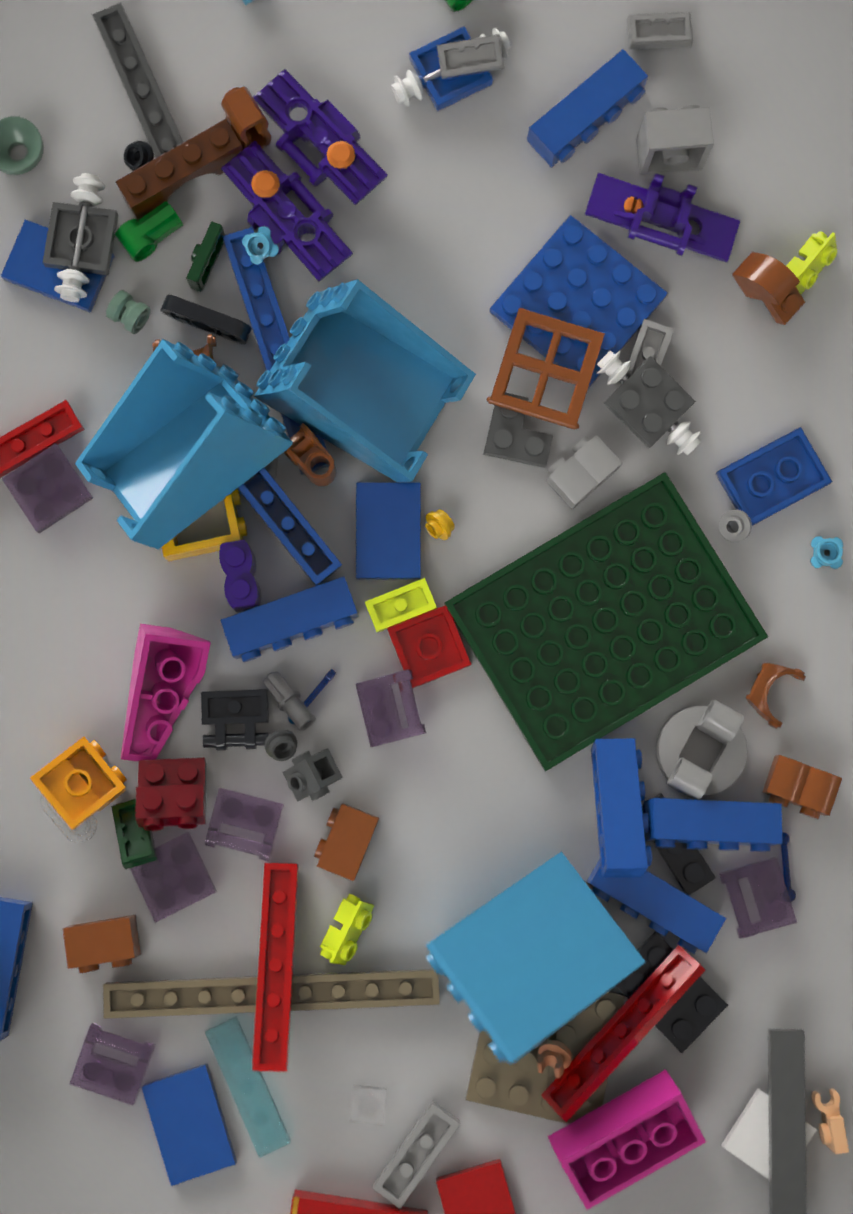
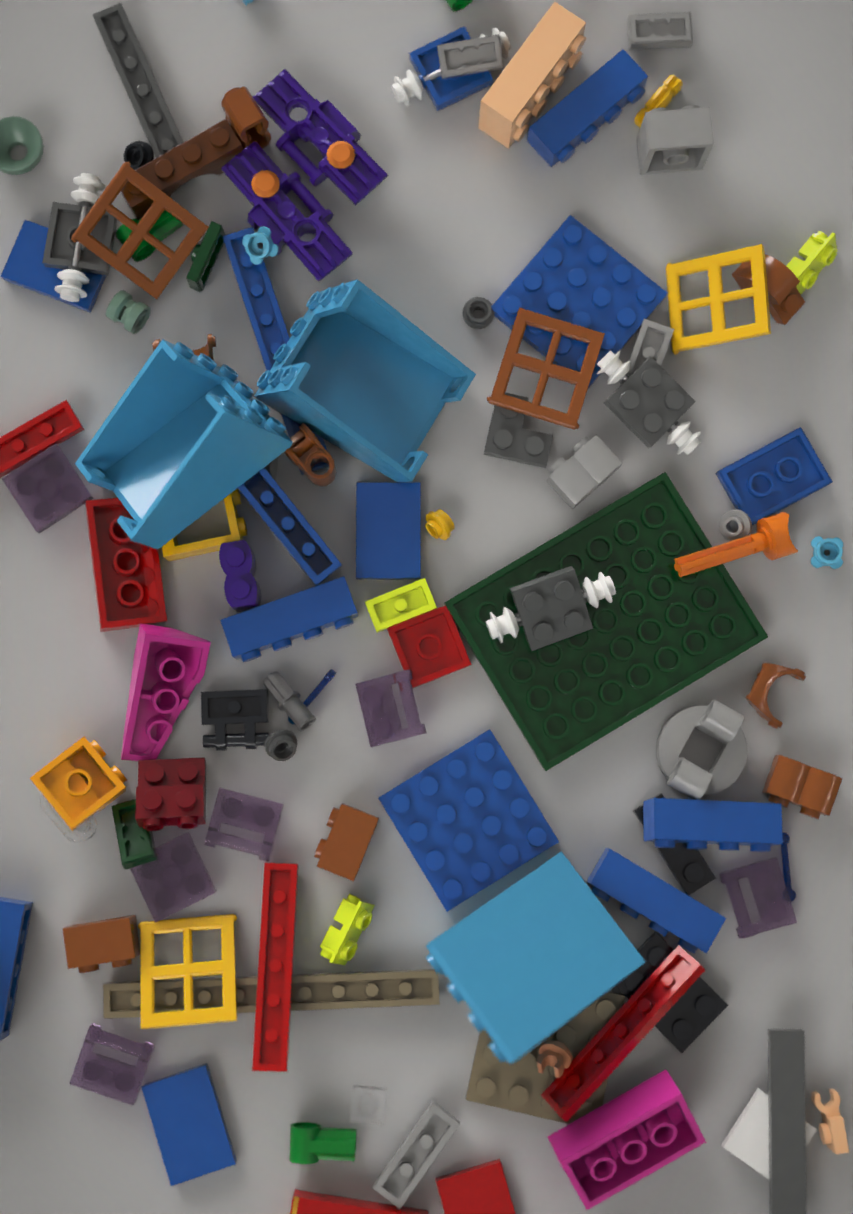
(123, 571): none -> red slope
(139, 231): none -> dark orange window
(188, 970): none -> yellow window
(206, 319): black beam -> none
(247, 1087): clear light blue tile -> none
(312, 775): dark grey brick -> none
(313, 1143): none -> green piece
(468, 820): none -> blue plate
(482, 304): none -> dark grey plate
(532, 75): none -> light nougat brick
(551, 608): none -> dark grey plate
(619, 808): blue brick -> none
(660, 98): none -> yellow axle
(665, 208): dark purple piece -> none
(716, 300): none -> yellow window
(770, 537): none -> orange piece

